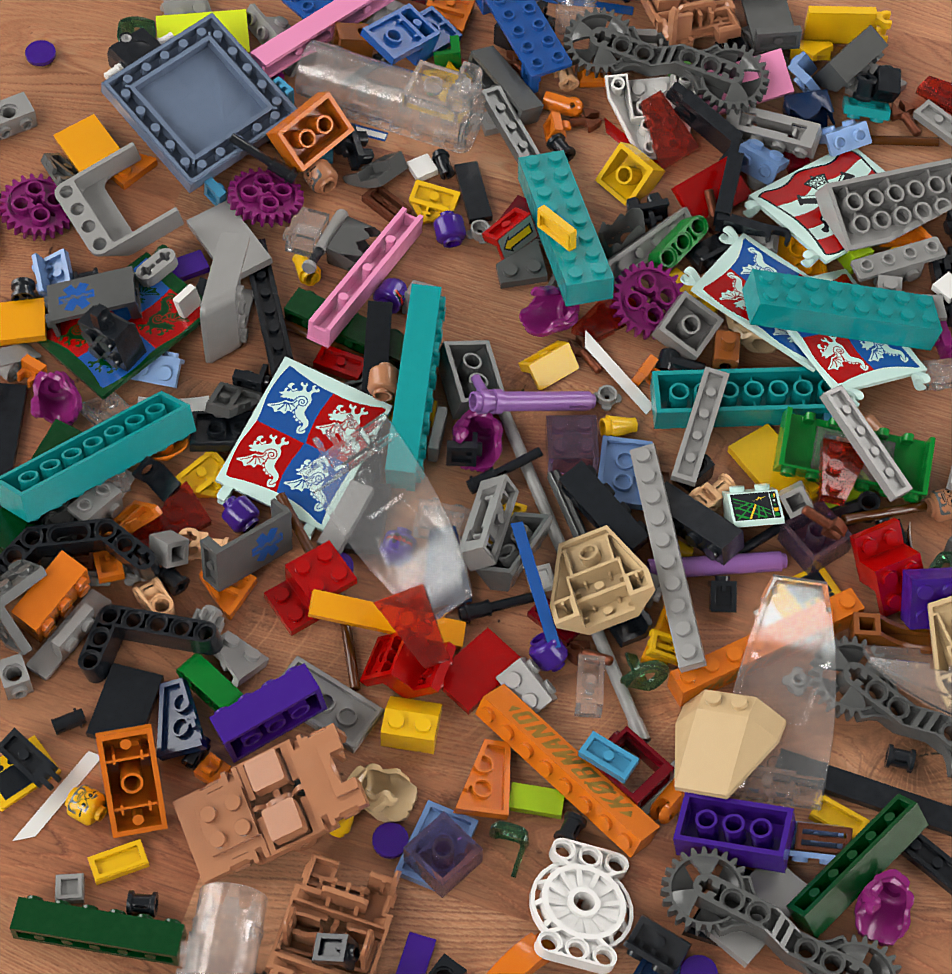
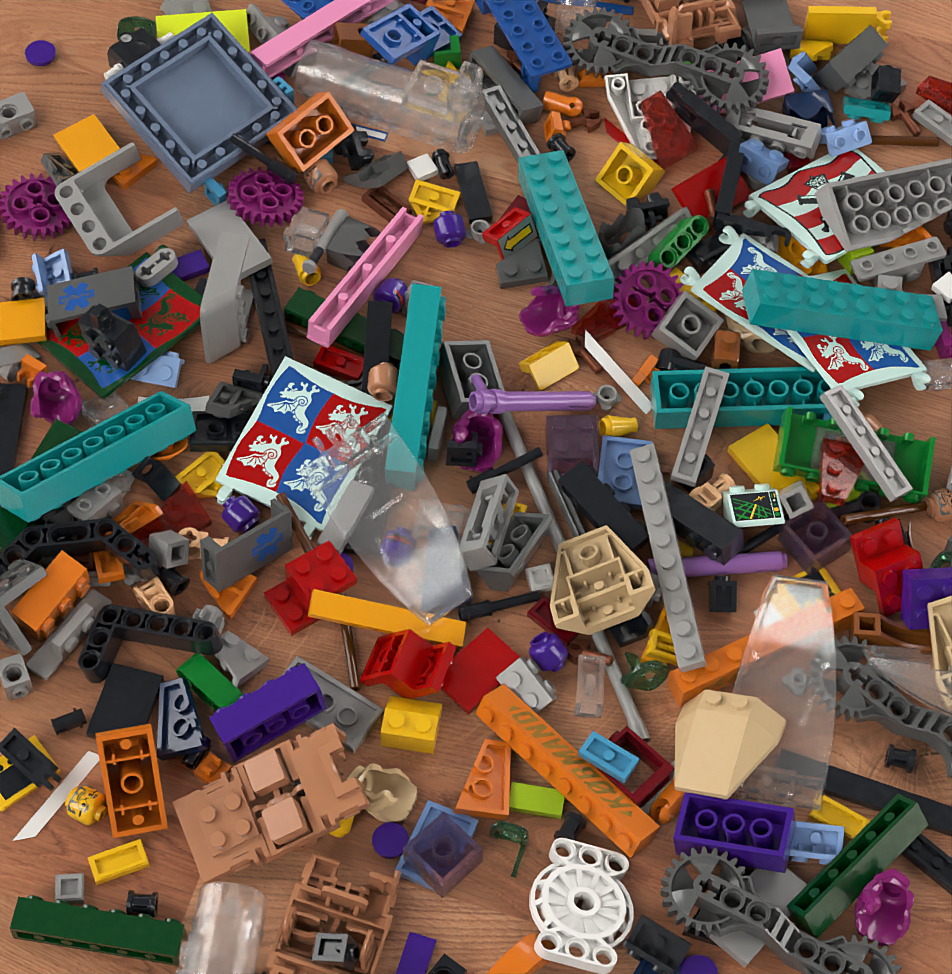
(187, 301): white tile -> none
(416, 624): clear red wing -> none
(535, 582): blue sticker -> none
(556, 228): yellow tile -> none
(799, 836): copper tile -> none
(831, 528): copper bar -> none
(864, 88): black bush -> none

